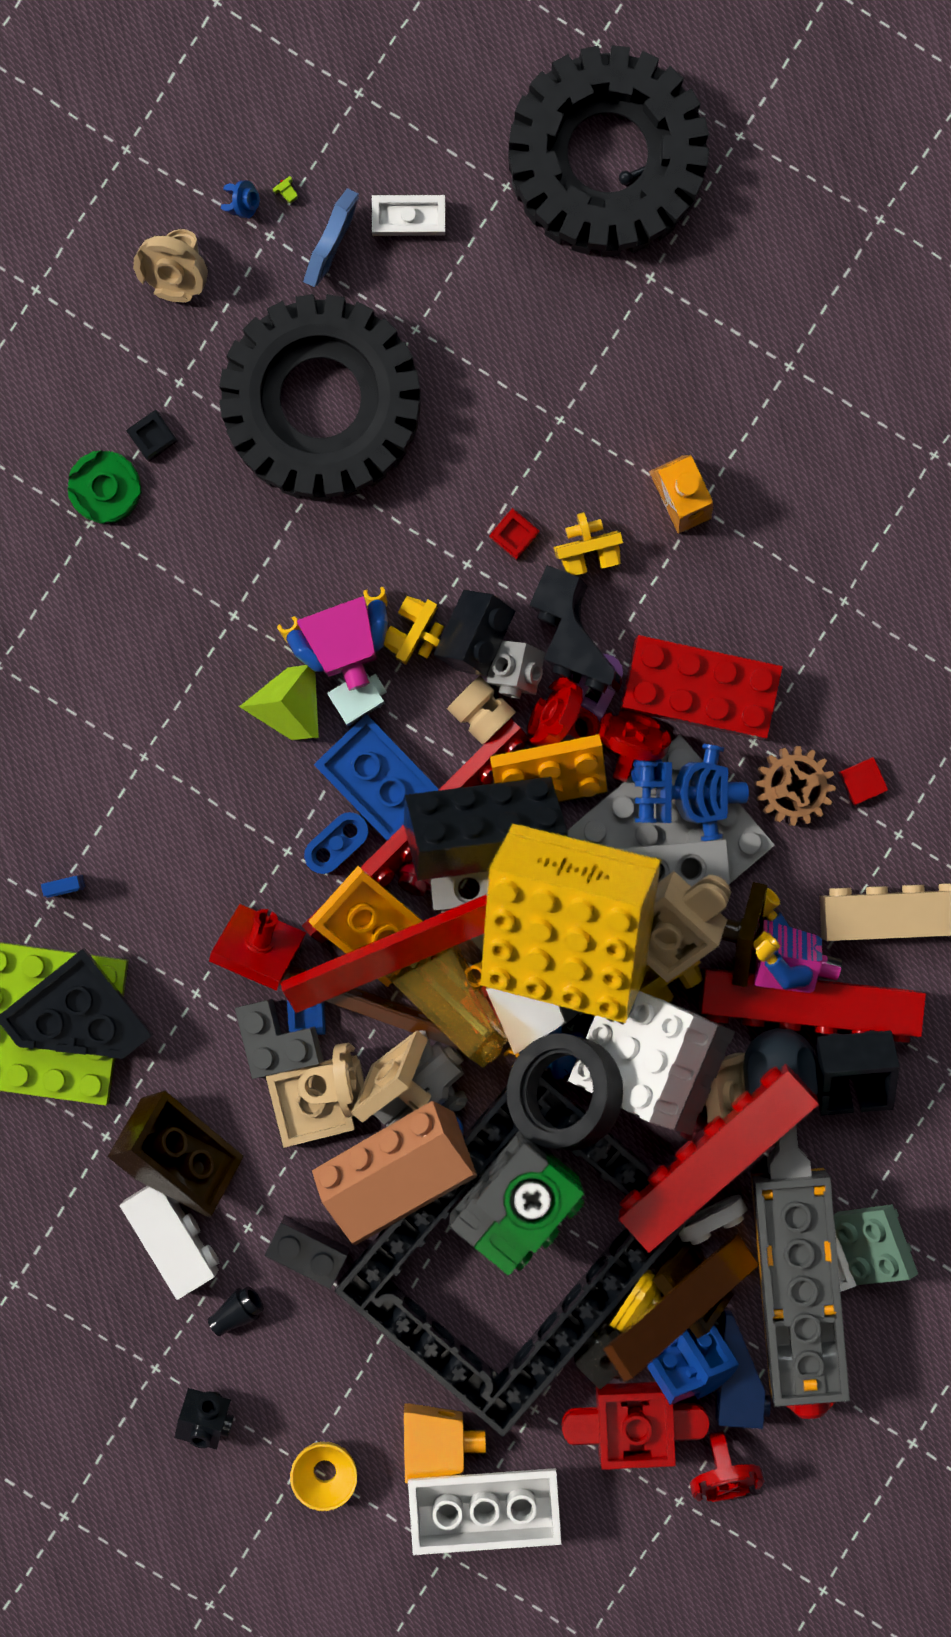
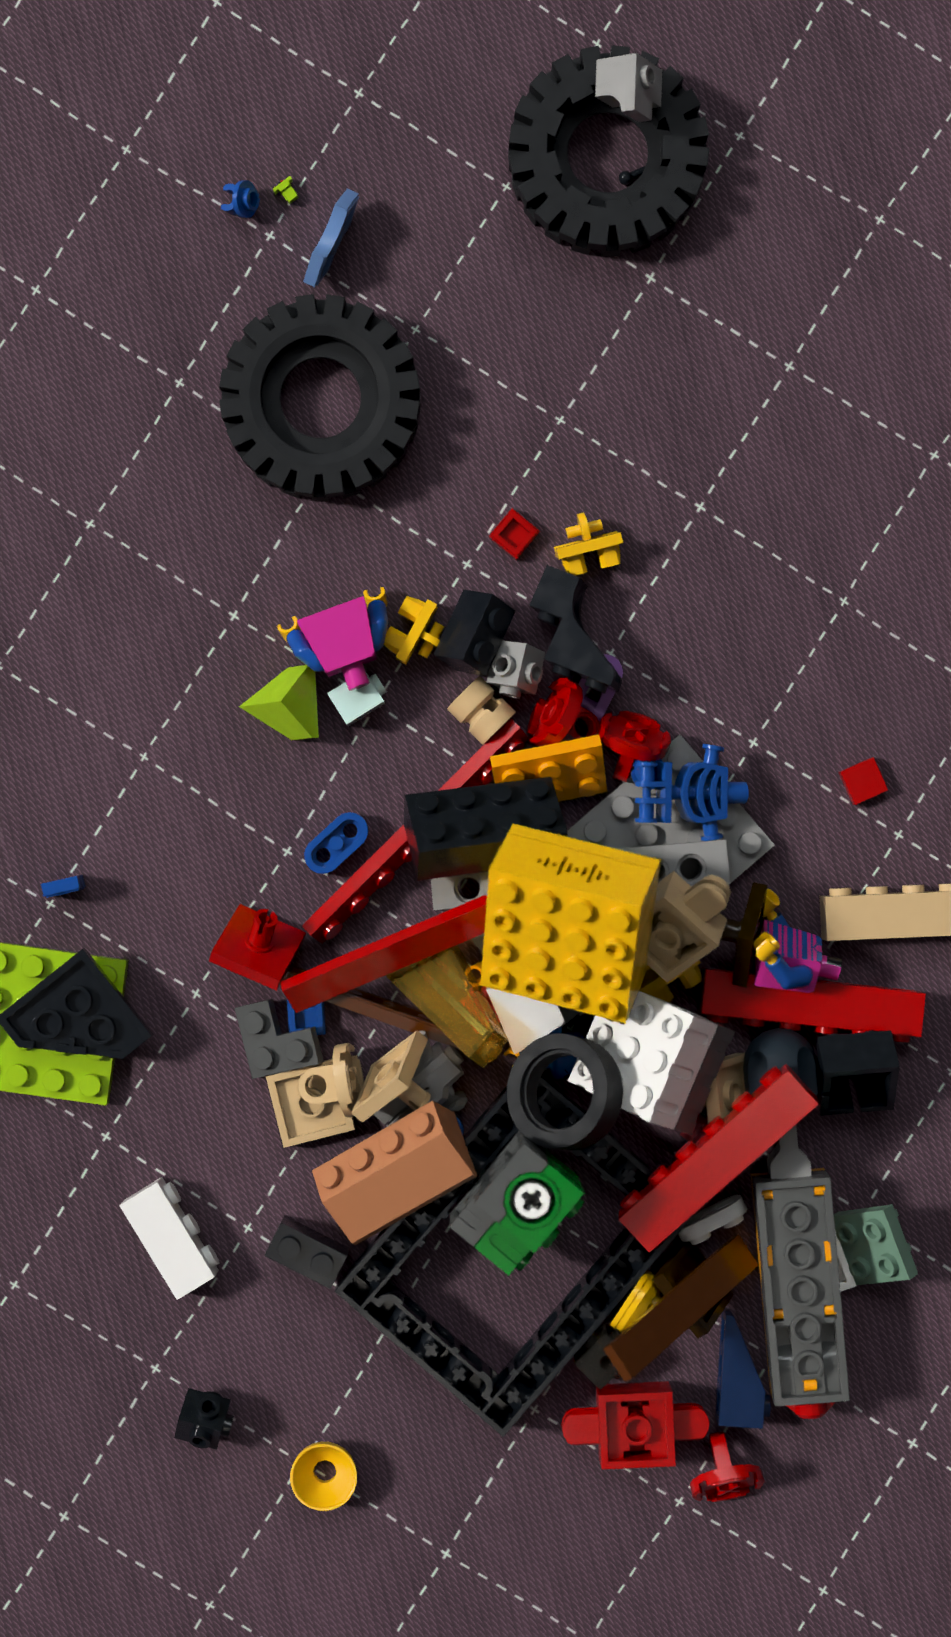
(104, 487): green tile -> none
(152, 435): black tile -> none
(172, 265): tan tile -> none
(176, 1153): dark brown slope -> none
(236, 1311): black cone -> none
(361, 914): light orange plate -> none
(373, 775): blue plate -> none
(408, 215): white plate -> none
(409, 882): dark red plate -> none
(437, 1442): light orange torso -> none
(484, 1511): white slope -> none
(630, 84): none -> light grey brick
(683, 492): light orange torso -> none
(693, 1366): blue brick -> none
(701, 687): red brick -> none
(790, 769): medium nougat gear -> none

